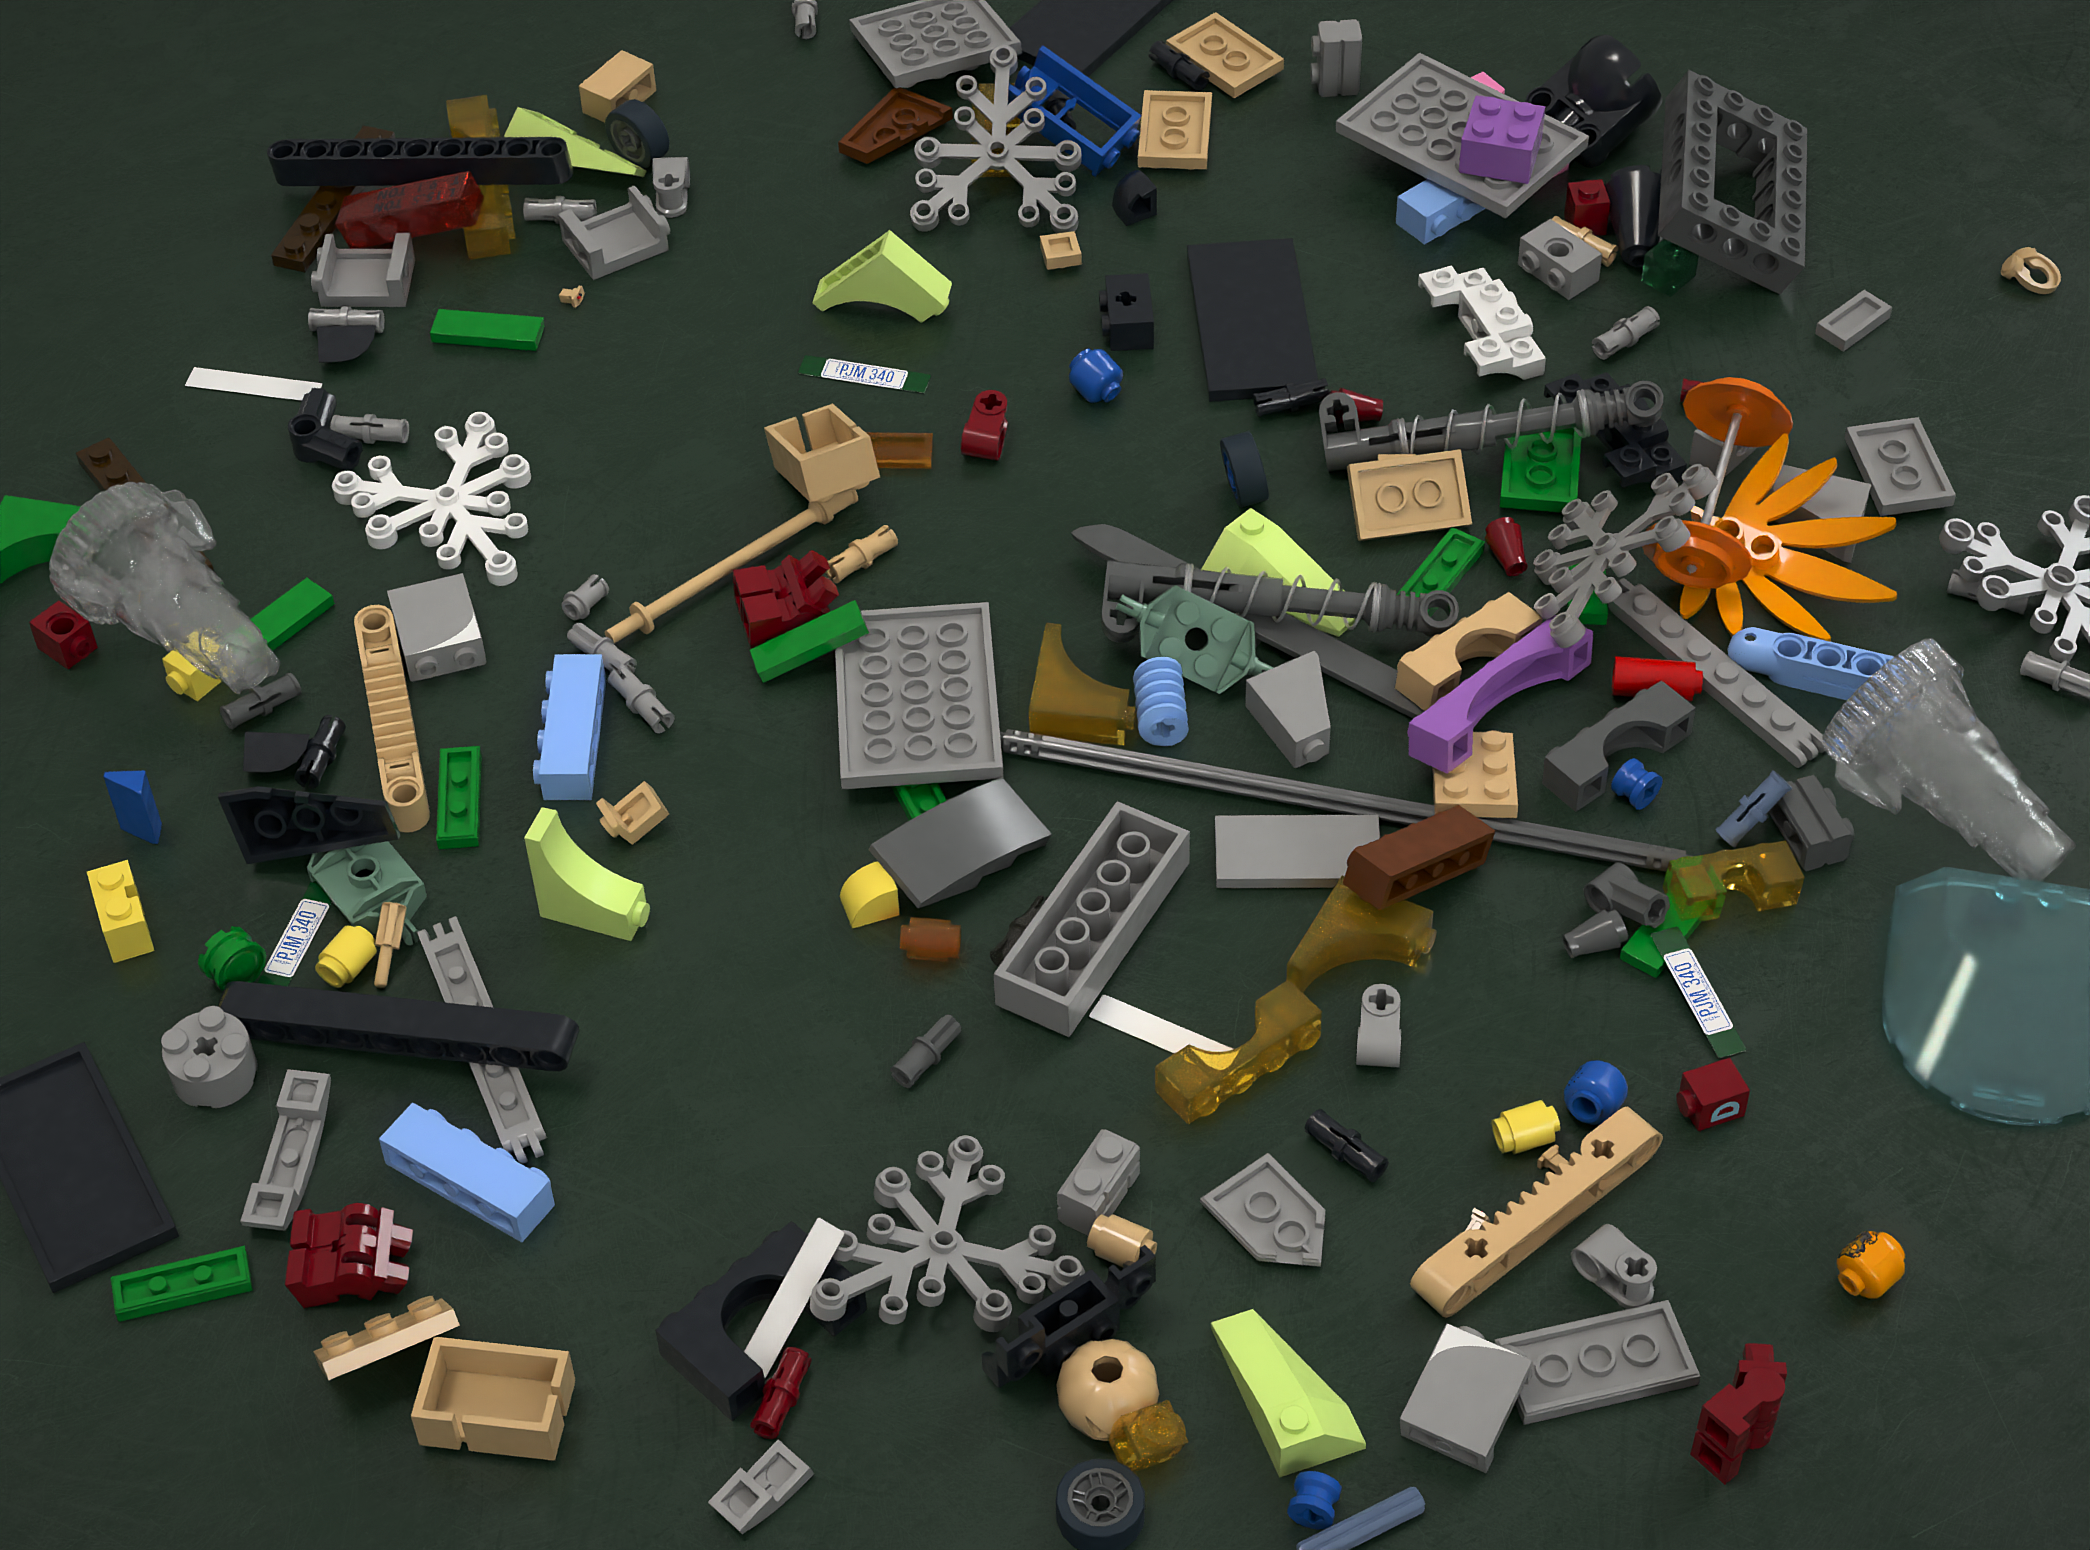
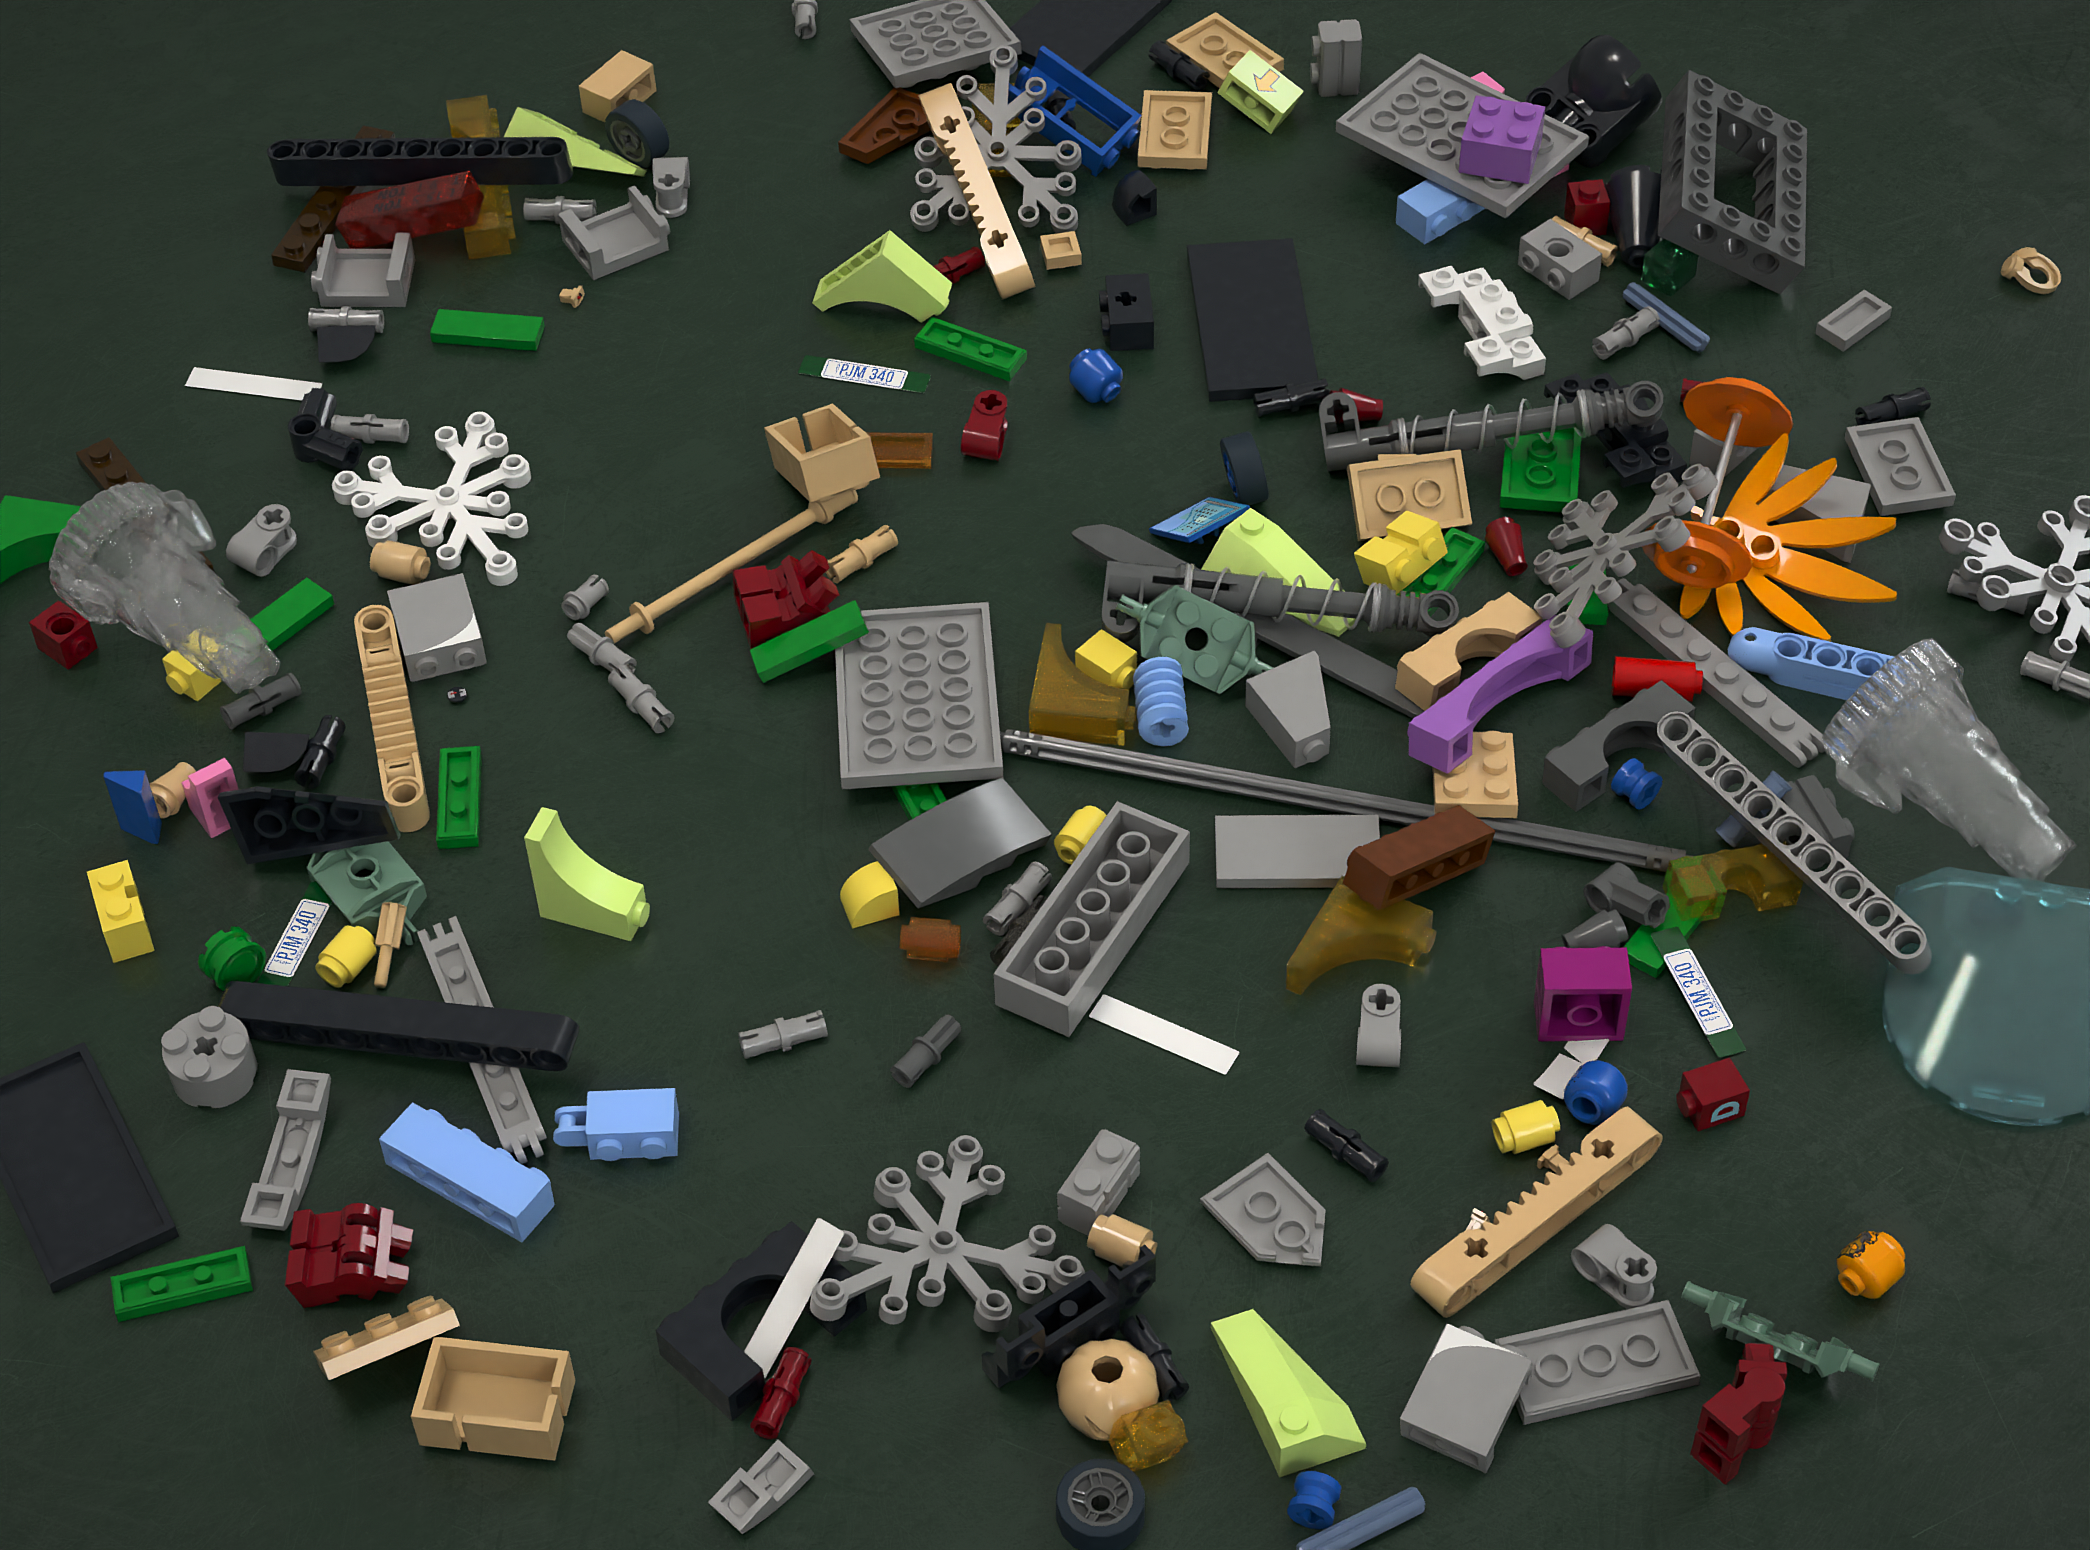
(169, 790): none -> tan cone
(203, 792): none -> bright pink arch
(261, 542): none -> light grey piece
(400, 562): none -> tan brick
(457, 694): none -> black piece
(571, 727): light blue brick -> none
(622, 1124): none -> light blue brick
(633, 814): tan bracket -> none
(782, 1034): none -> light grey pin
(957, 142): none -> tan gear
(960, 264): none -> dark red pin
(970, 349): none -> green tile
(1017, 898): none -> light grey pin
(1078, 832): none -> light yellow brick
(1107, 660): none -> light yellow brick
(1144, 1339): none -> black pin
(1199, 520): none -> piece
(1200, 1080): clear yellow arch -> none
(1260, 91): none -> yellowish green brick
(1404, 554): none -> light yellow brick
(1563, 1068): none -> white sticker
(1582, 994): none -> magenta brick
(1669, 319): none -> sand blue axle
(1795, 1348): none -> sand green plate
(1799, 856): none -> light grey beam
(1894, 407): none -> black pin

